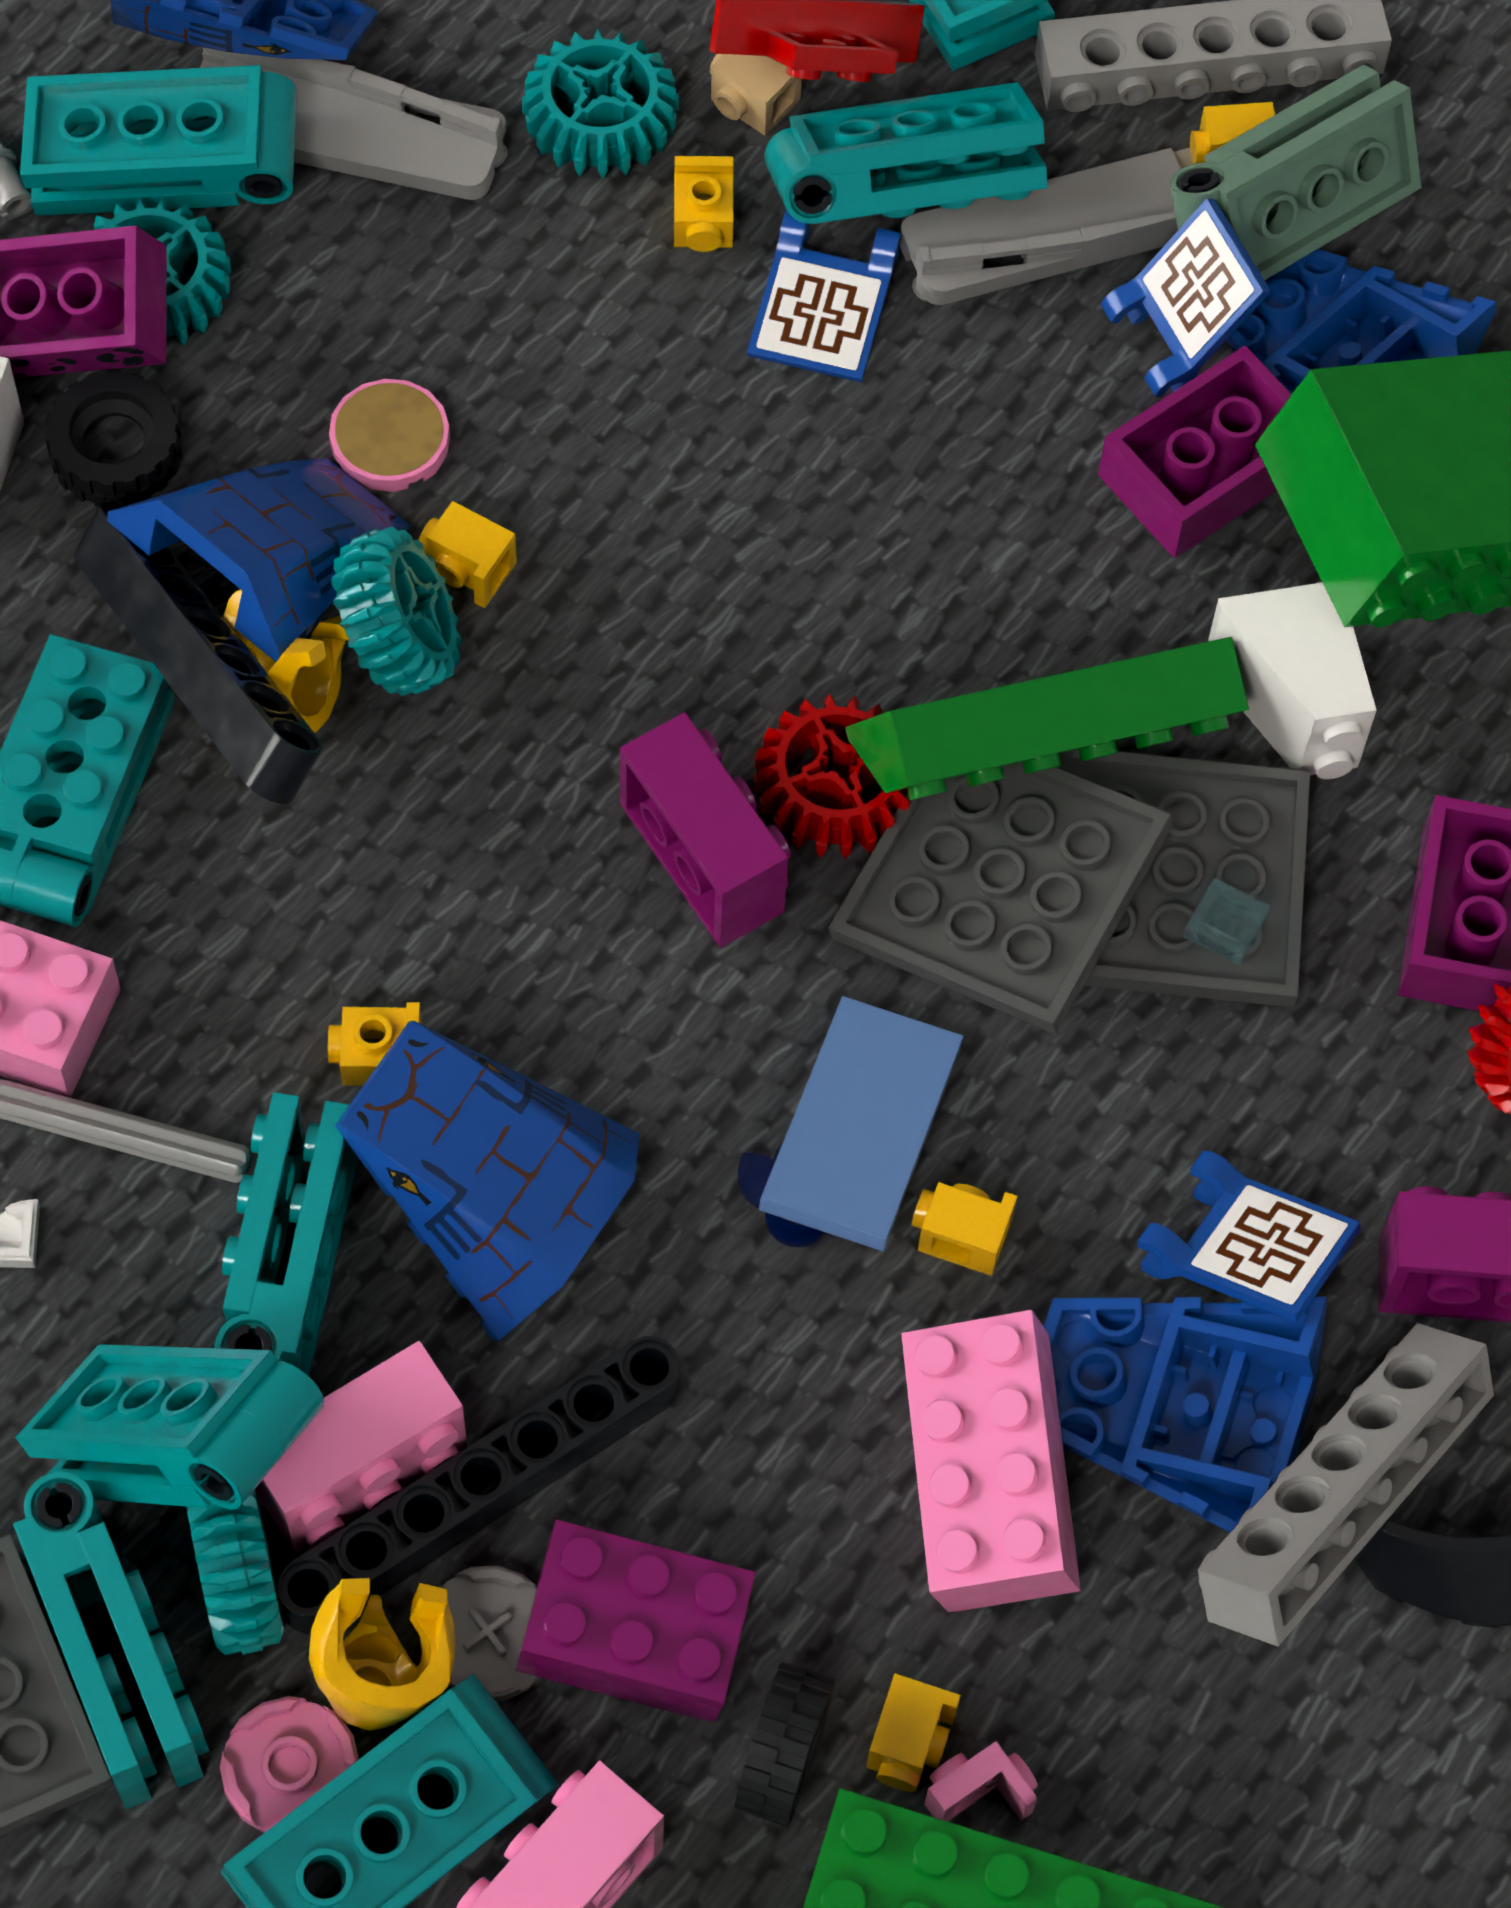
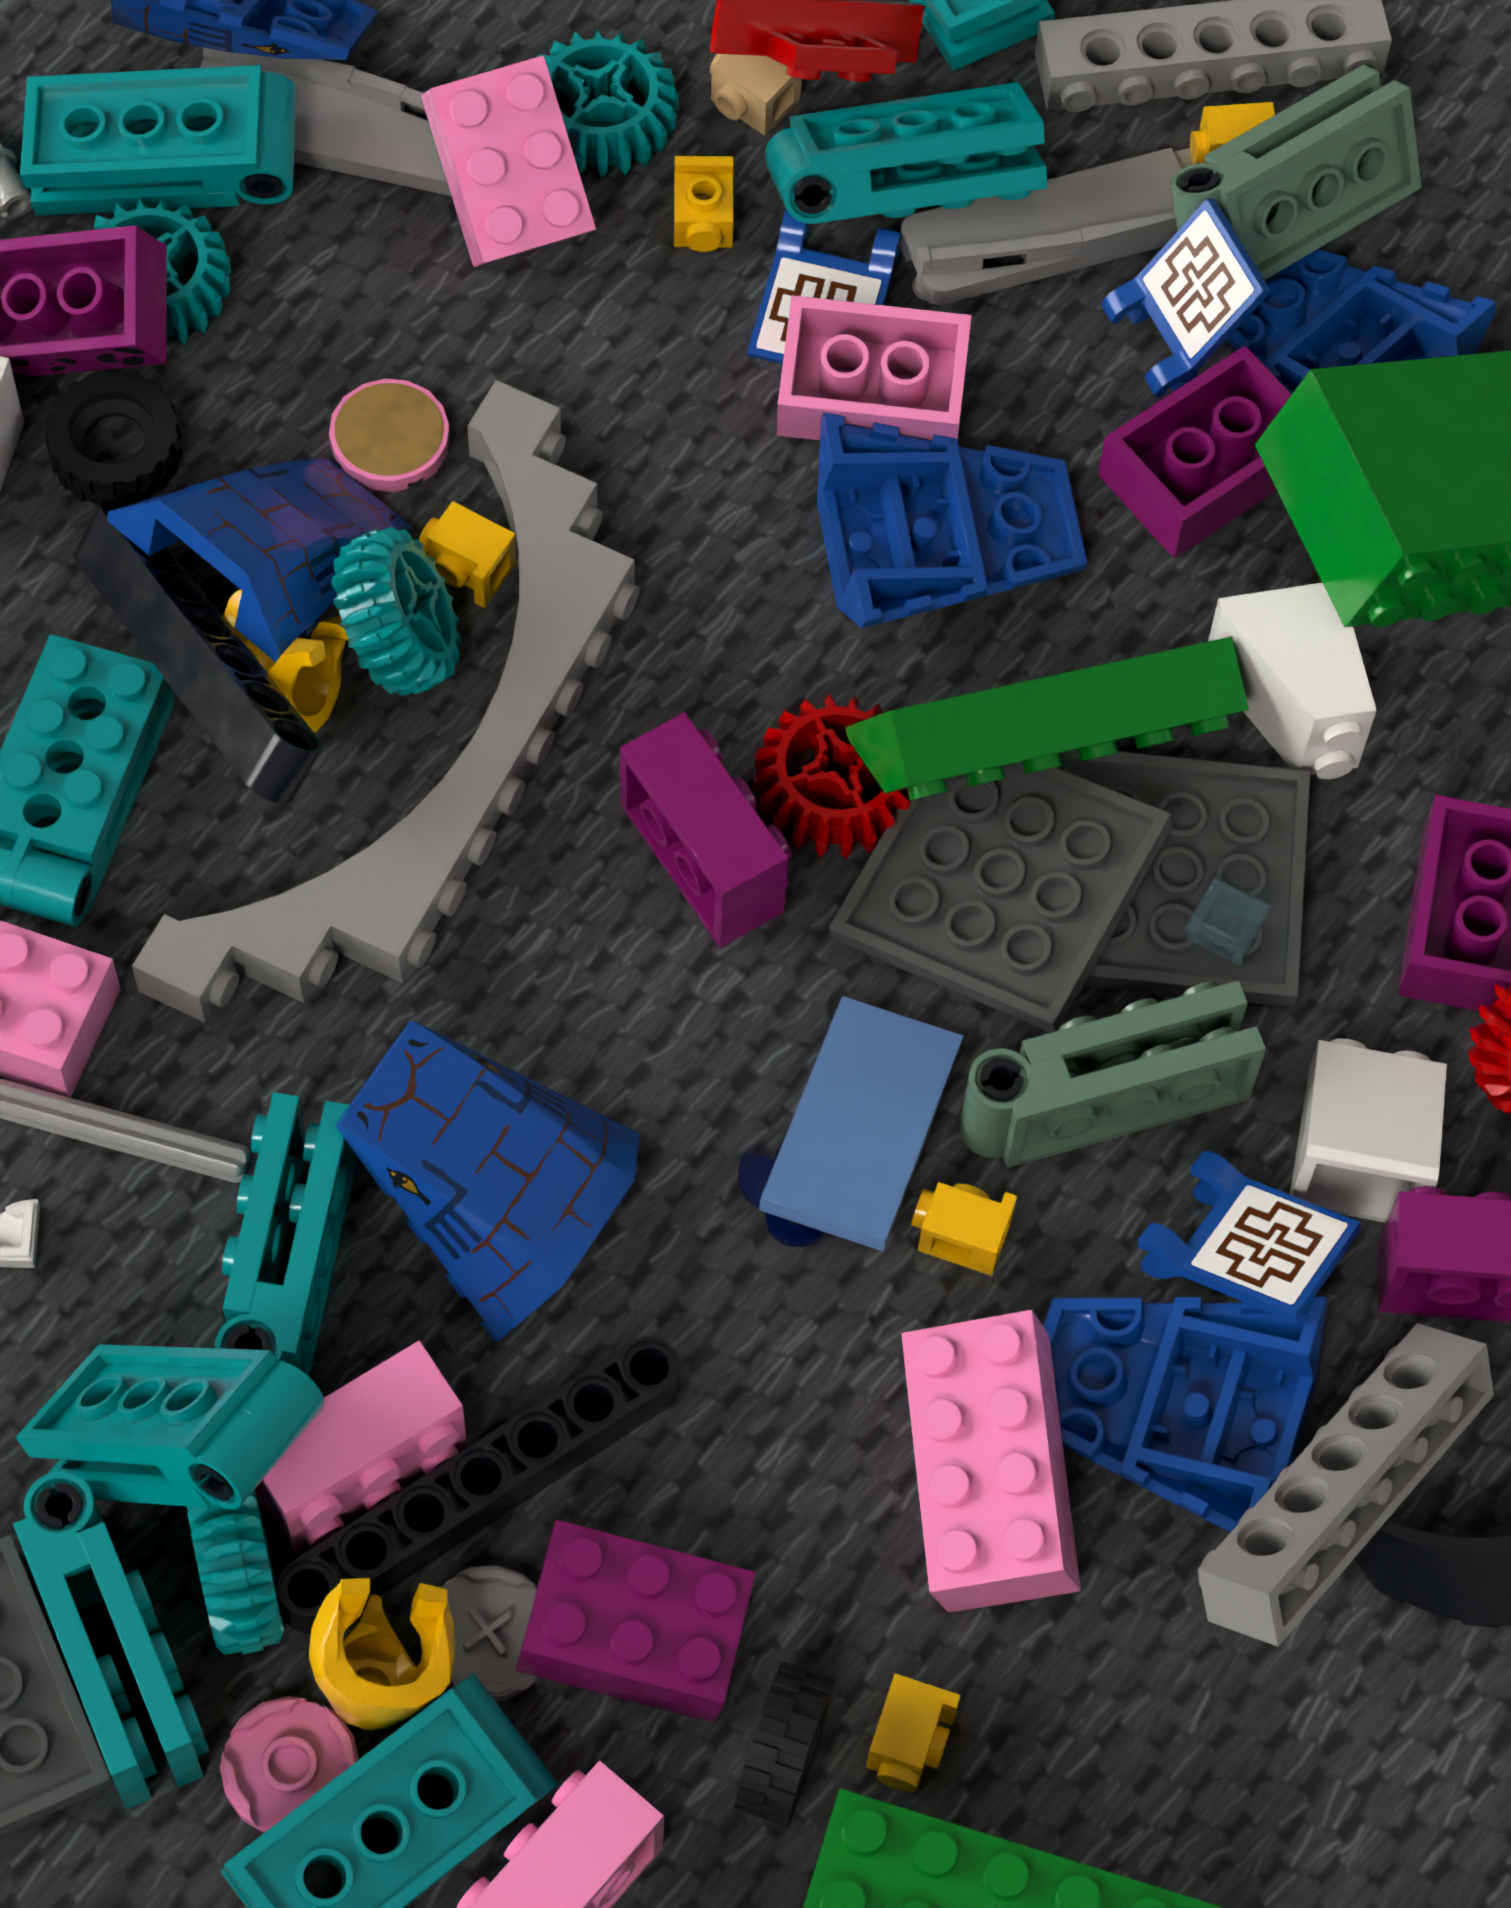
(359, 1057): yellow brick -> none
(396, 890): none -> light grey arch
(508, 161): none -> bright pink brick
(872, 368): none -> bright pink brick
(937, 521): none -> blue wedge
(963, 1782): bright pink bracket -> none
(1112, 1075): none -> sand green hinge
(1368, 1128): none -> white slope

